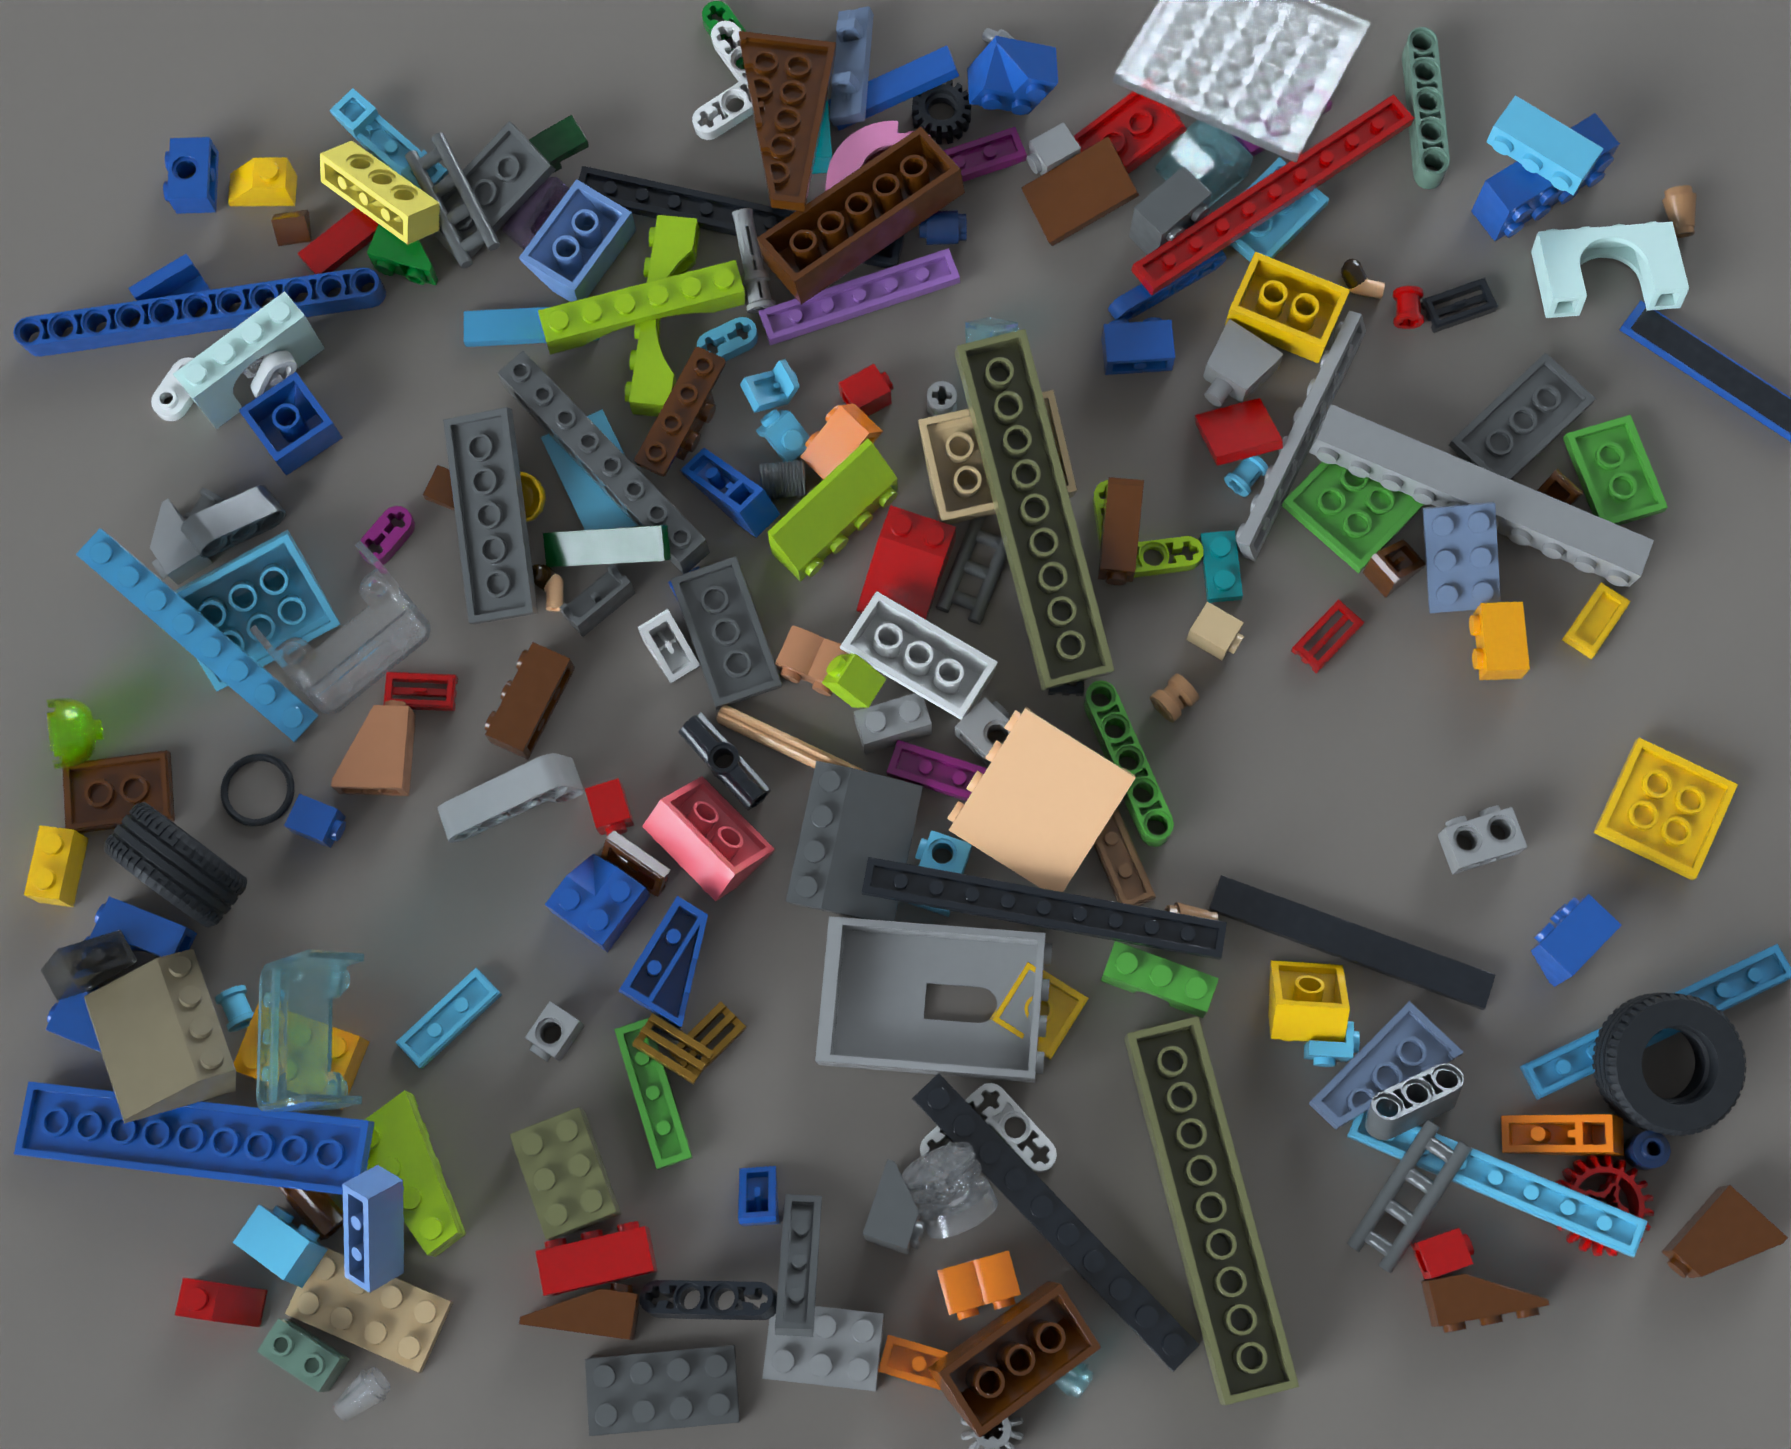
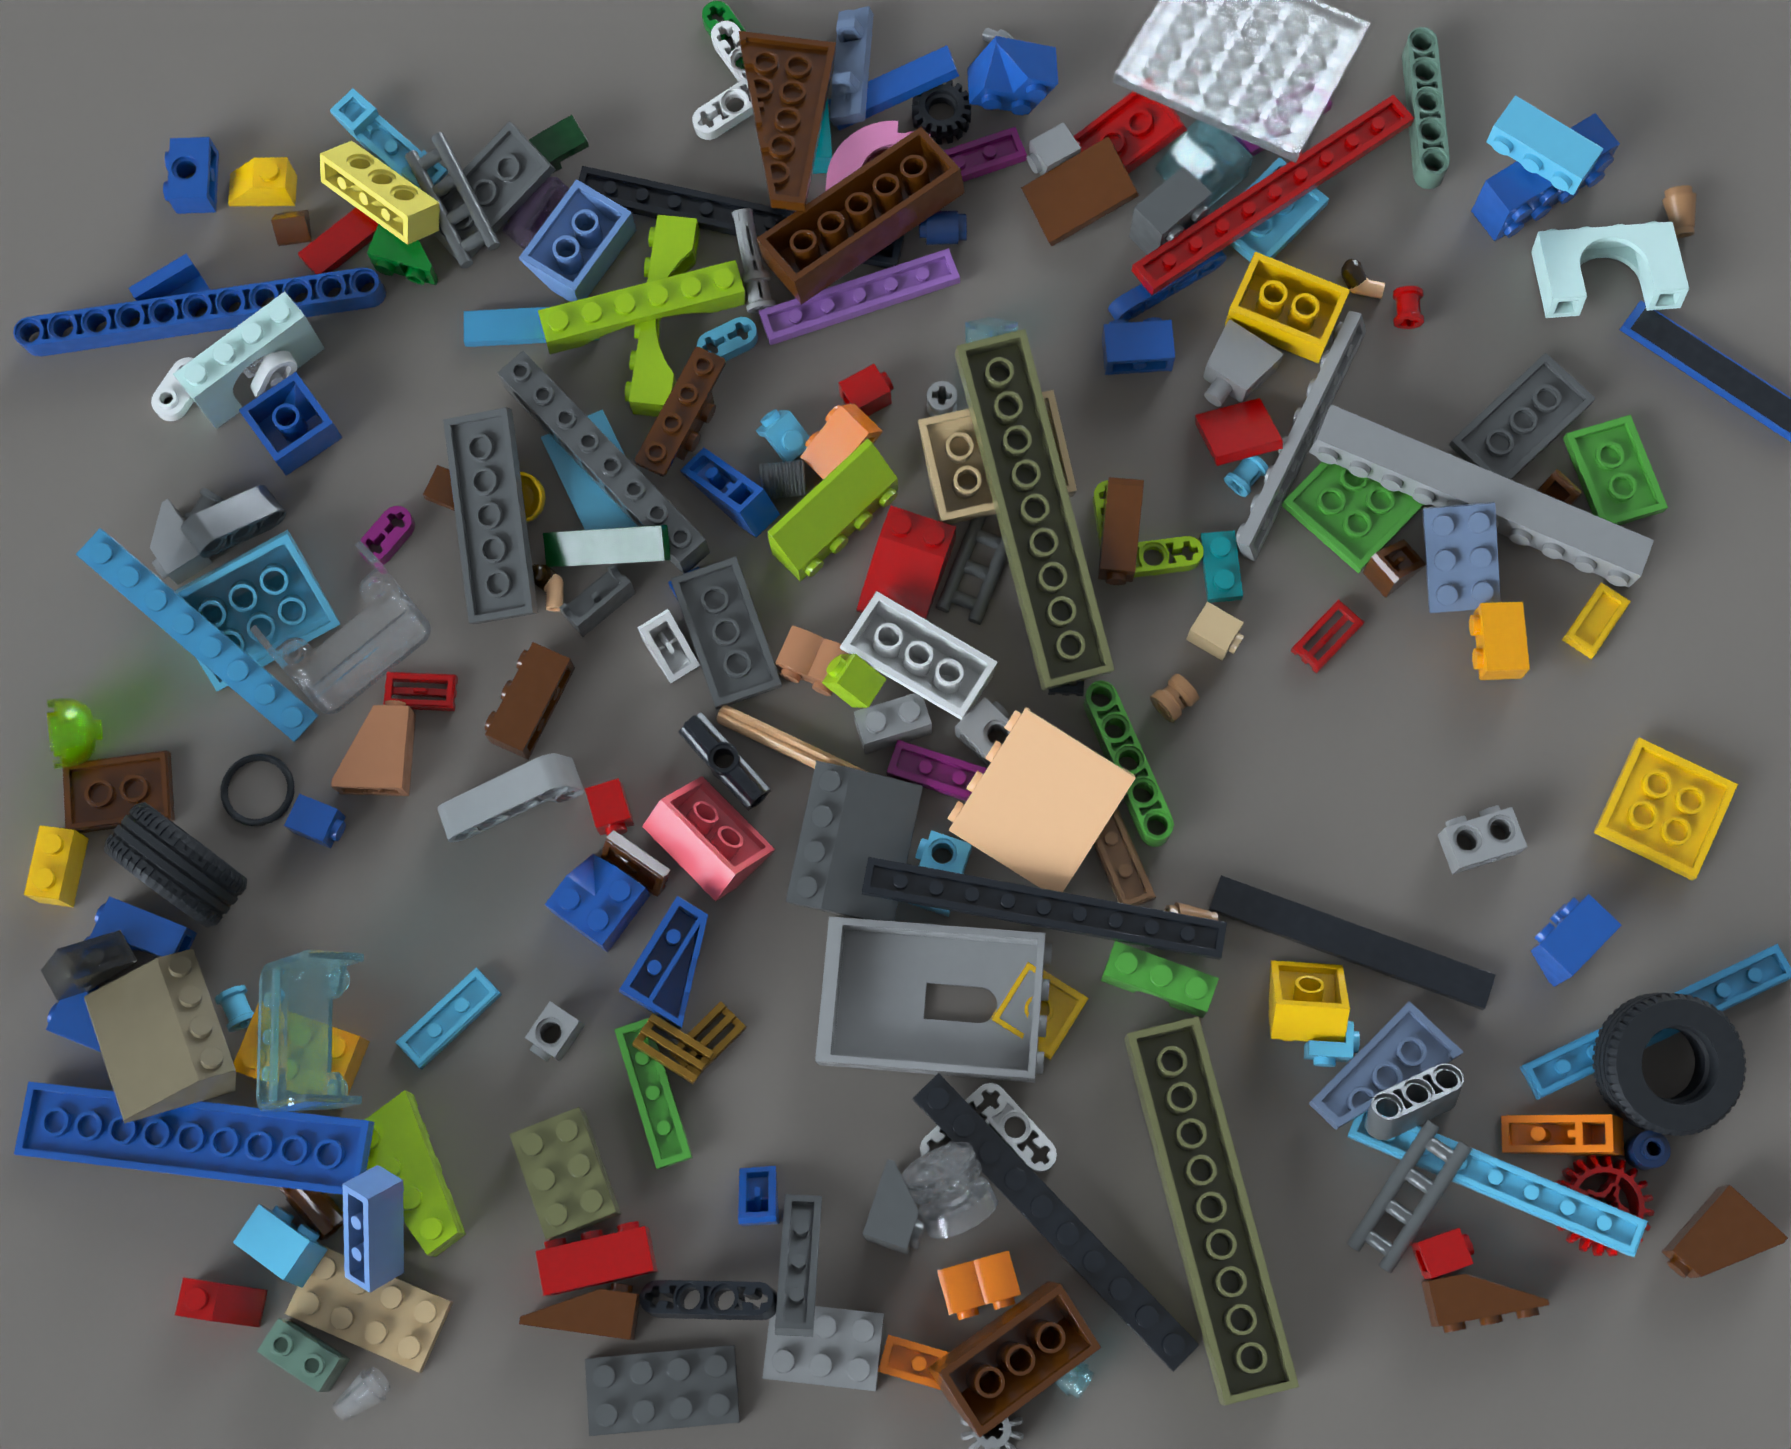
(771, 387): medium azure bracket -> none
(1441, 324): black tile -> none

